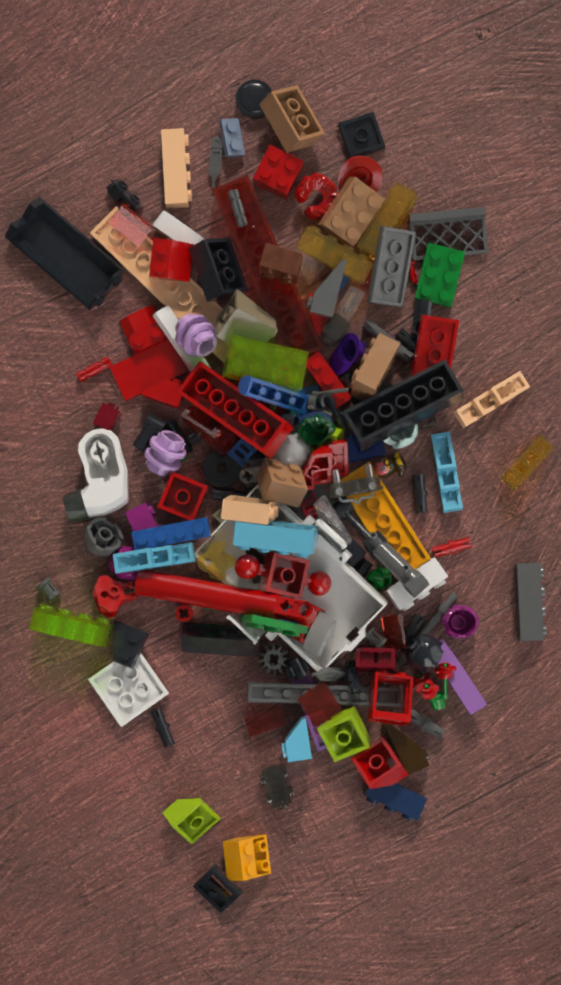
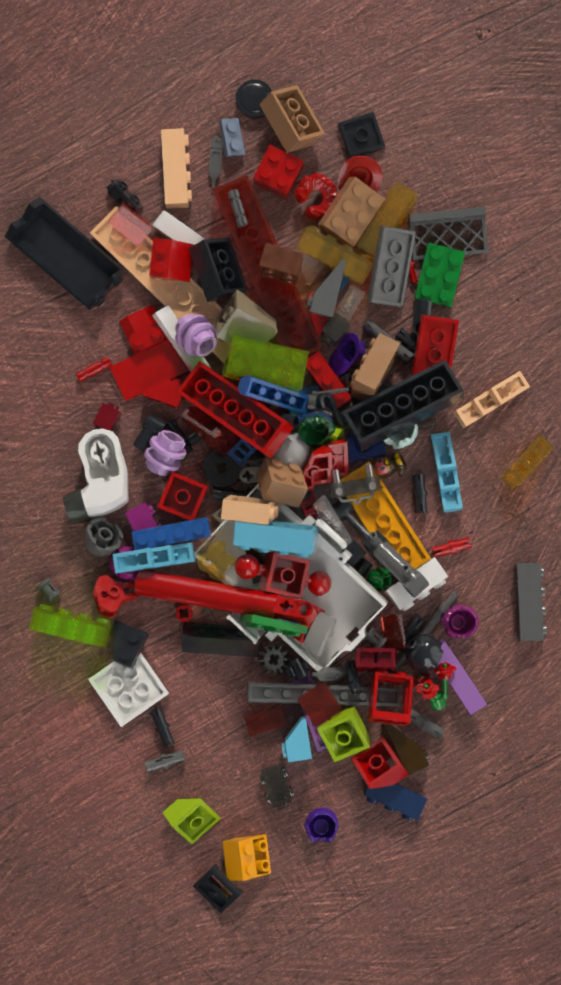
(164, 761): none -> dark grey pin
(321, 825): none -> dark purple hair

